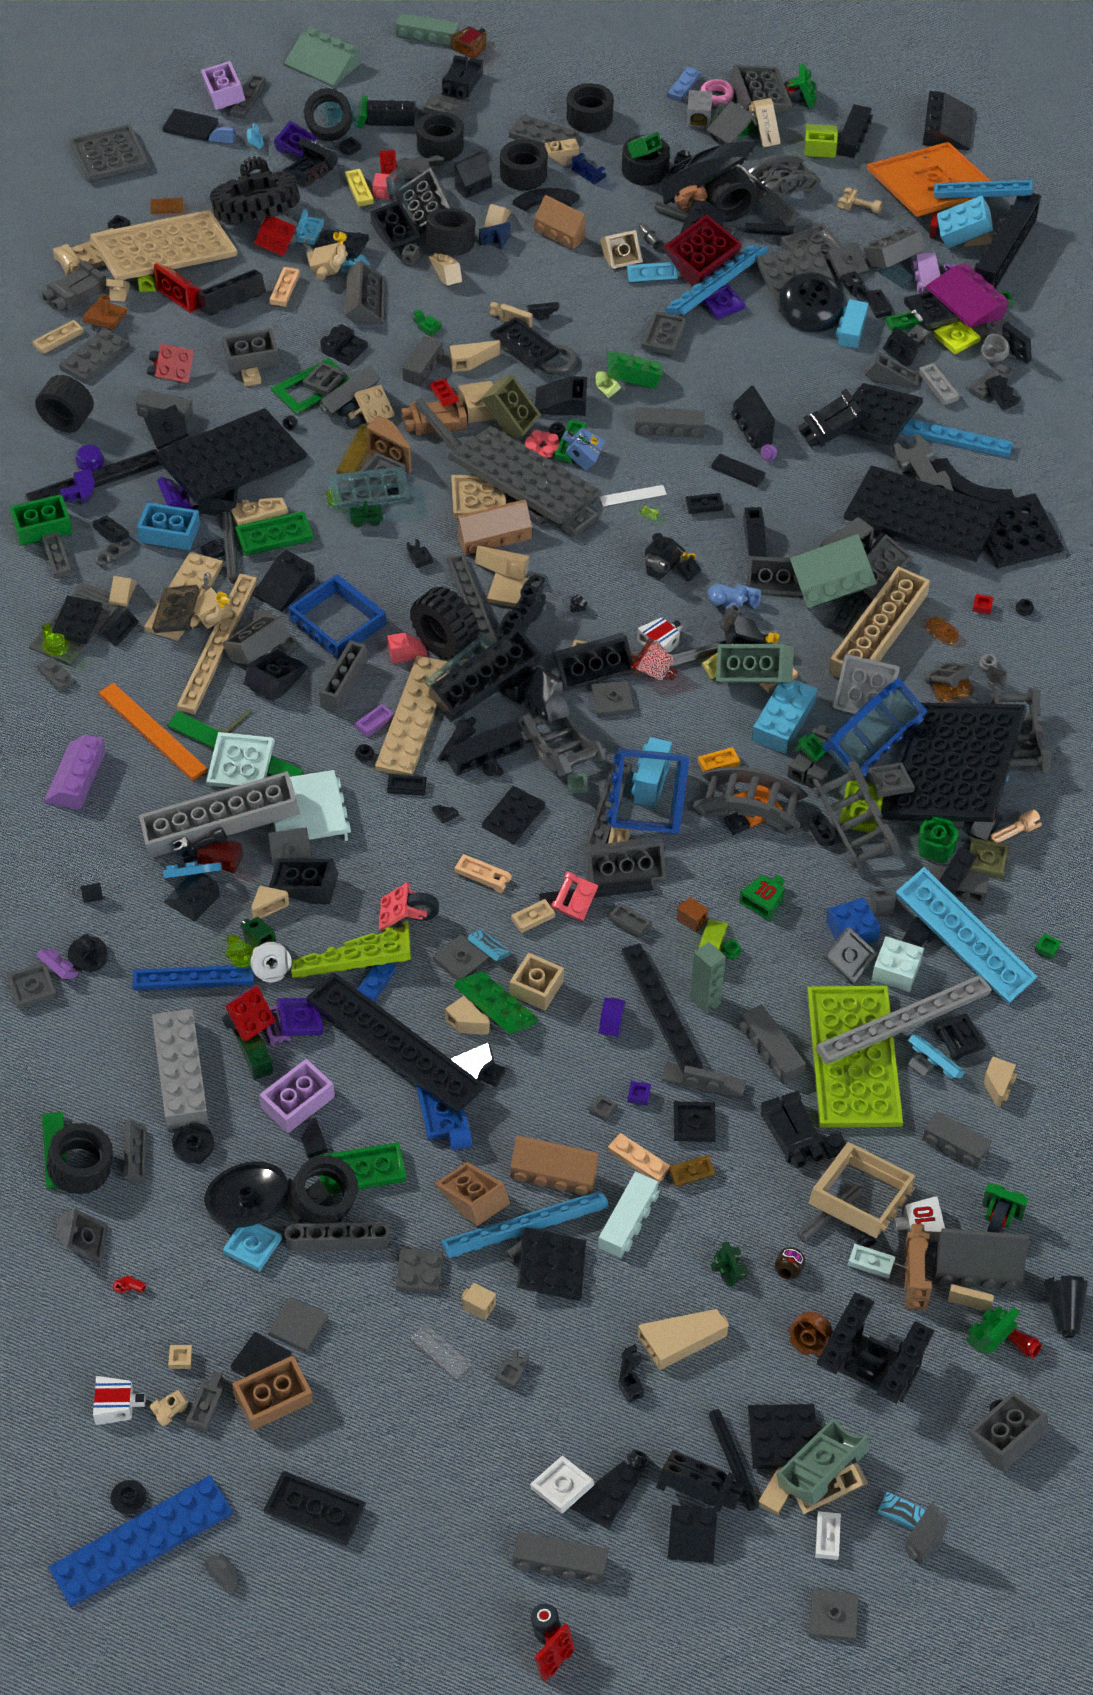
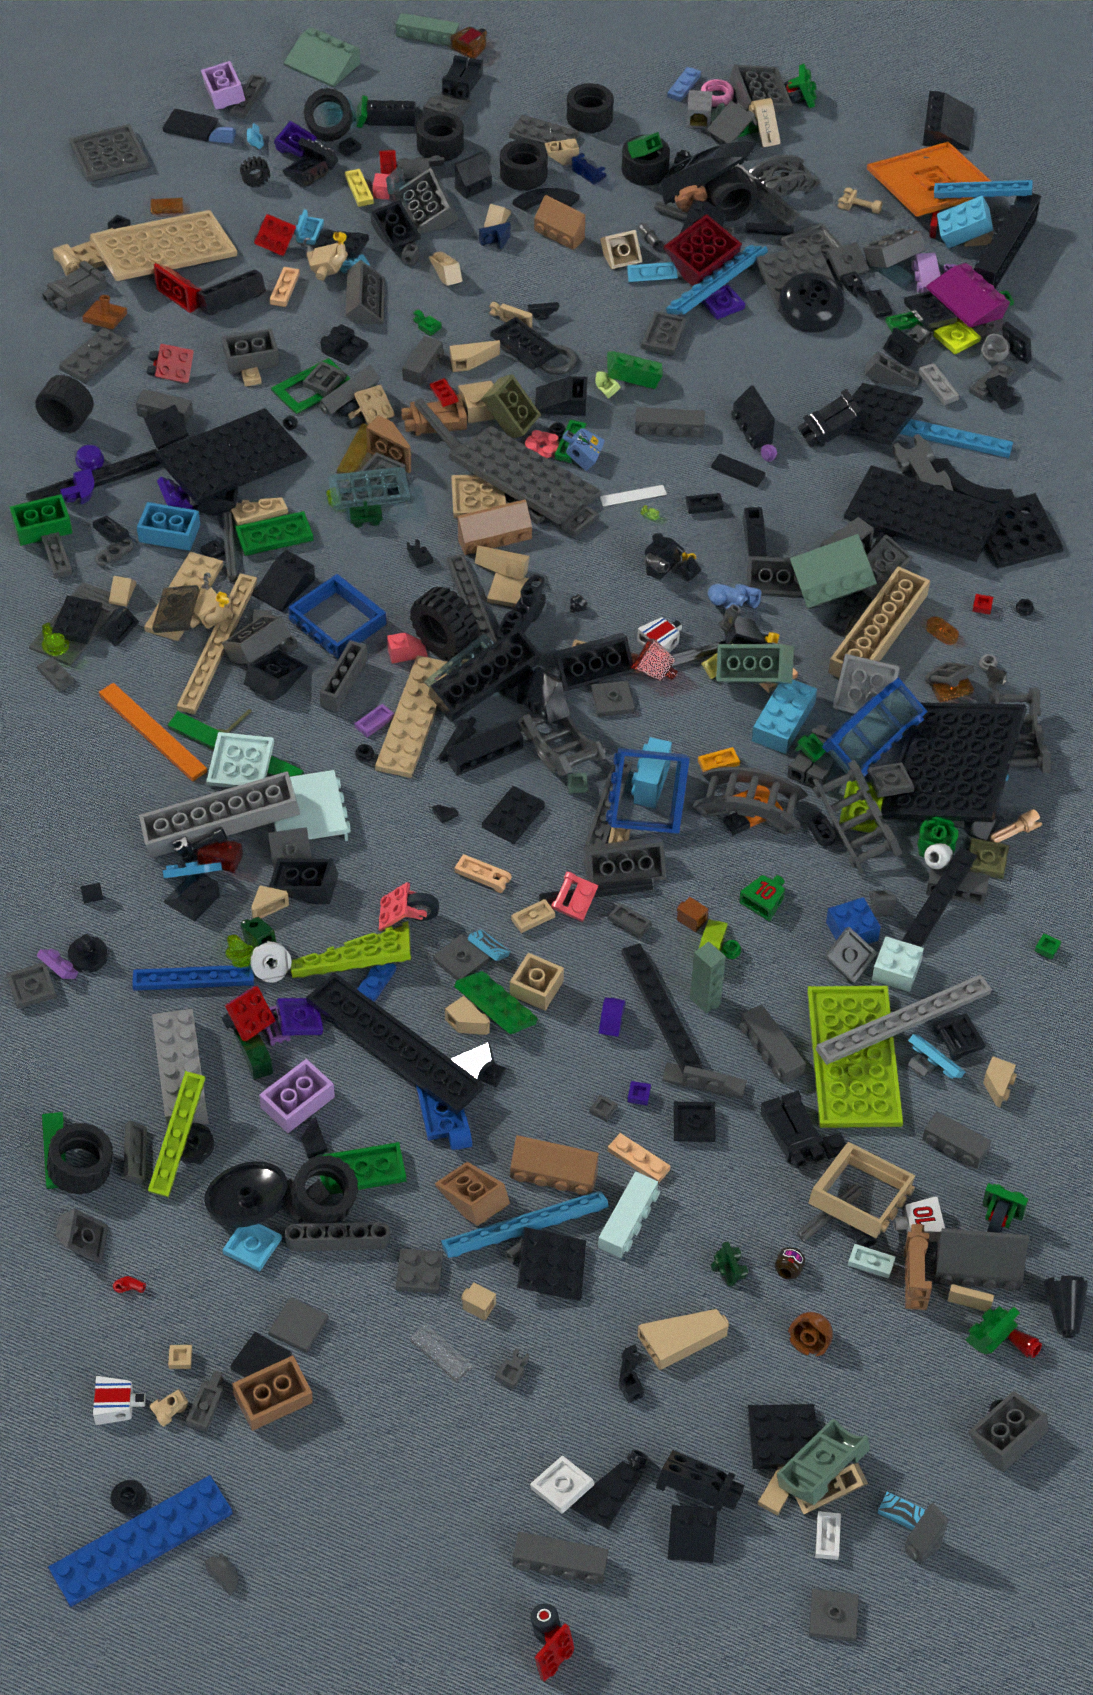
(58, 337): tan tile -> none
(76, 772): medium lavender slope -> none
(118, 289): tan slope -> none
(147, 283): lime brick -> none
(176, 1134): none -> lime plate
(255, 197): black tyre -> none
(315, 1507): black plate -> none
(406, 784): black tile -> none
(450, 231): black tyre -> none
(491, 767): black plate -> none
(691, 1171): pearl gold plate -> none
(733, 1458): black axle -> none
(820, 140): lime slope -> none
(852, 323): medium azure brick -> none
(854, 131): black brick -> none
(871, 1359): black piece -> none
(938, 856): none -> white head
(966, 935): medium azure plate -> none

